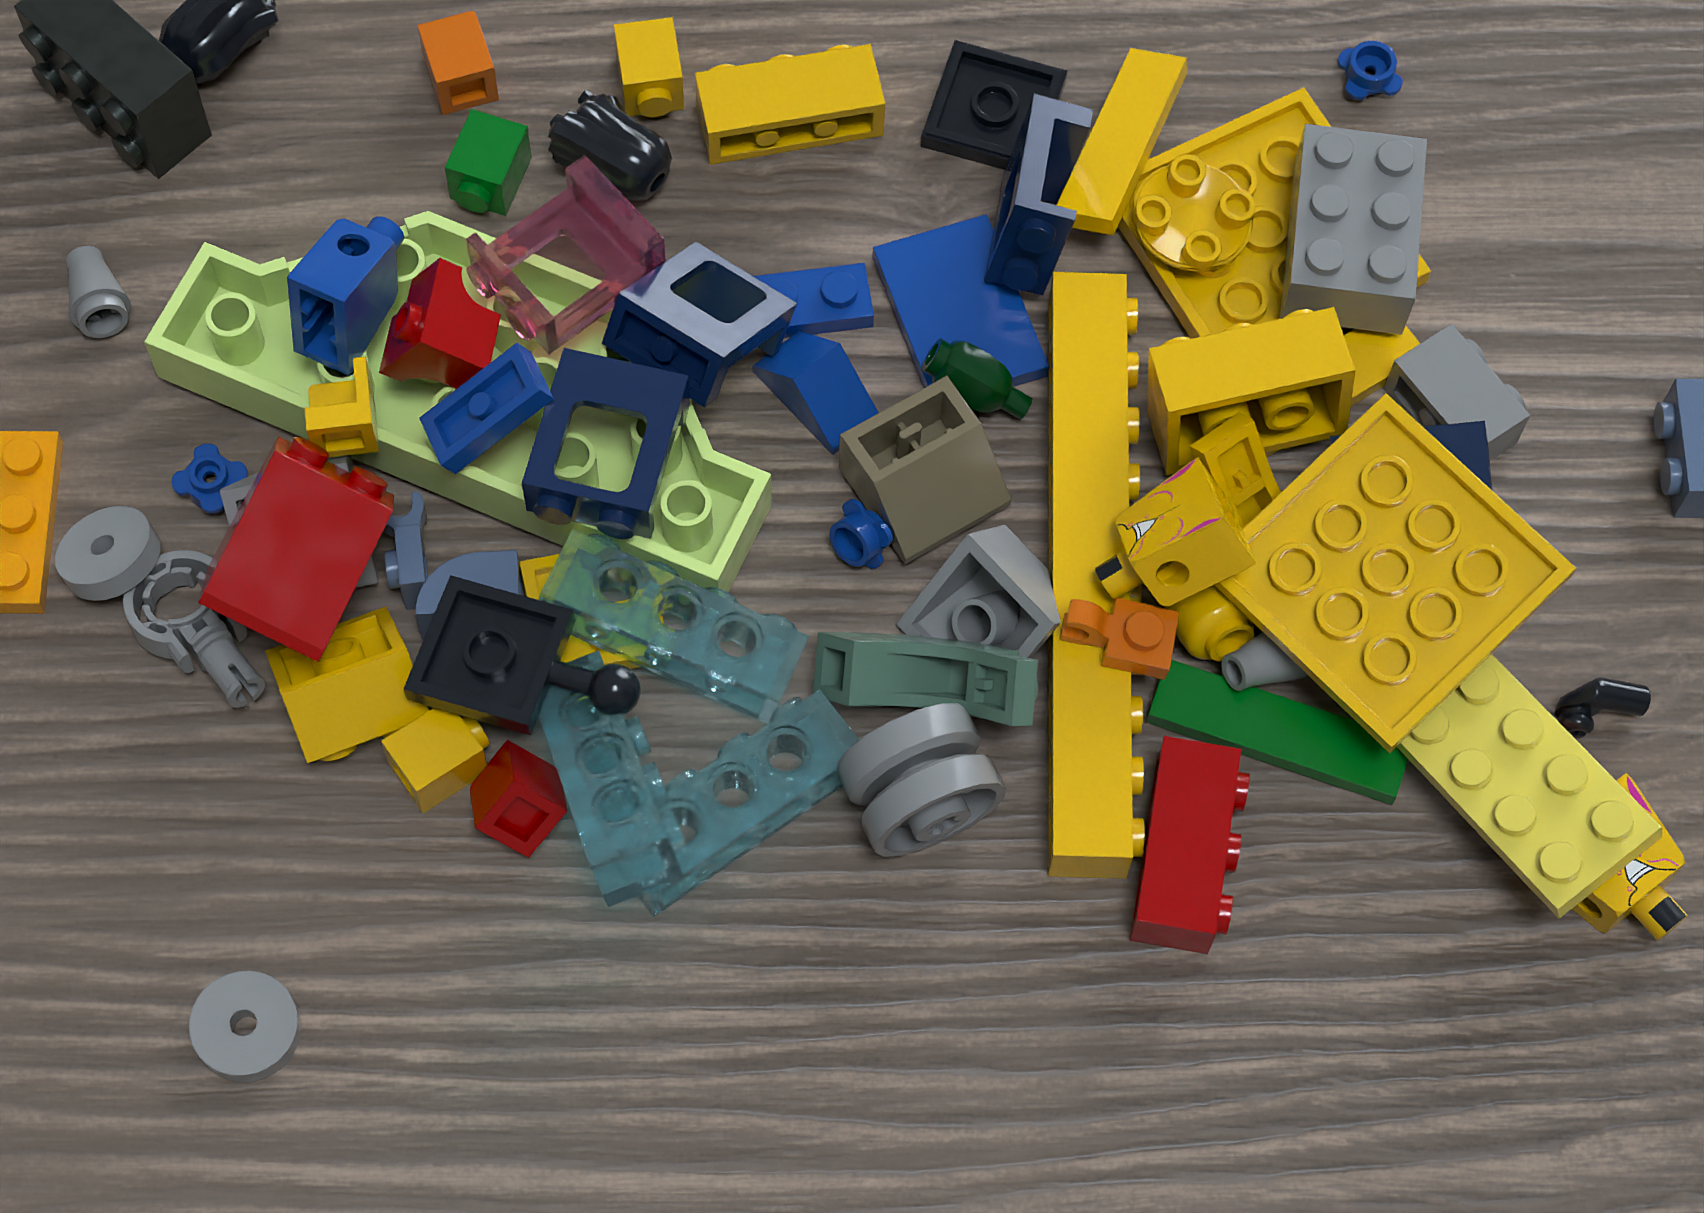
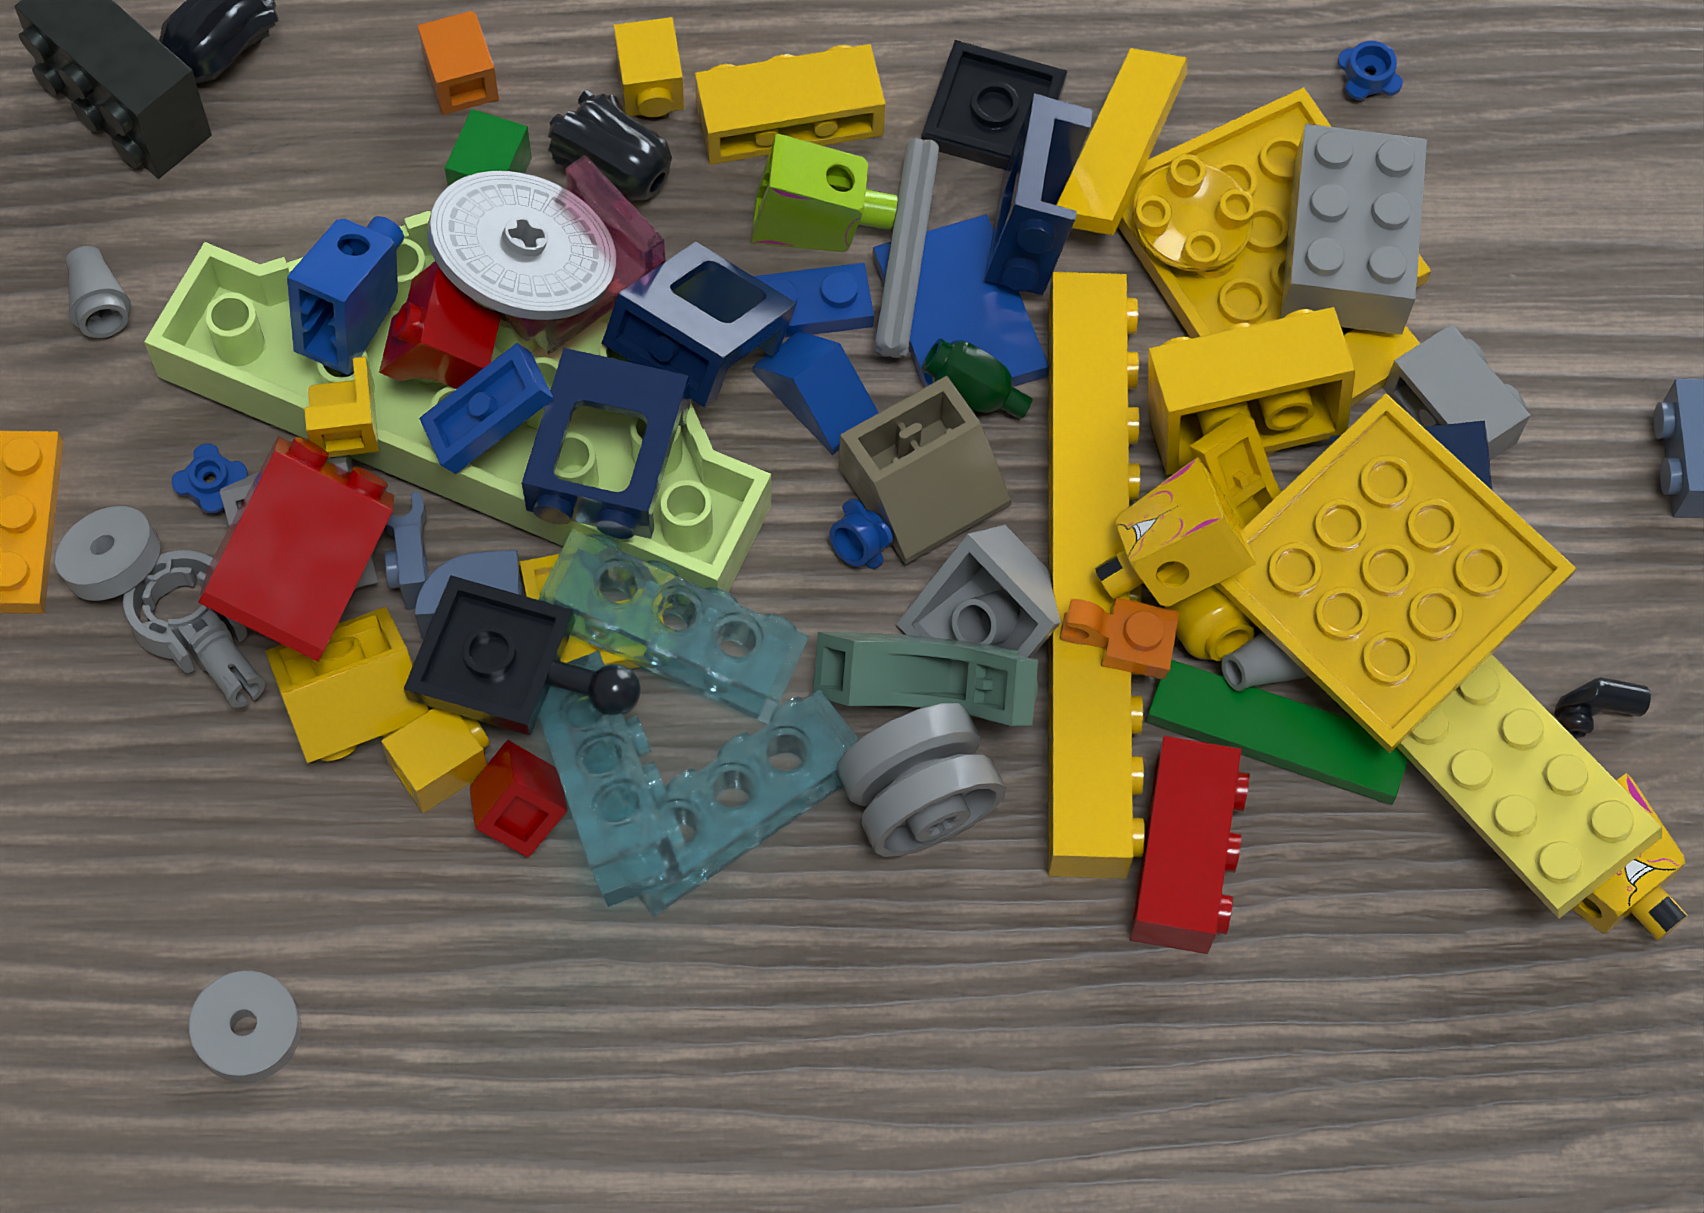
(521, 245): none -> piece
(816, 198): none -> lime torso
(906, 248): none -> light grey axle

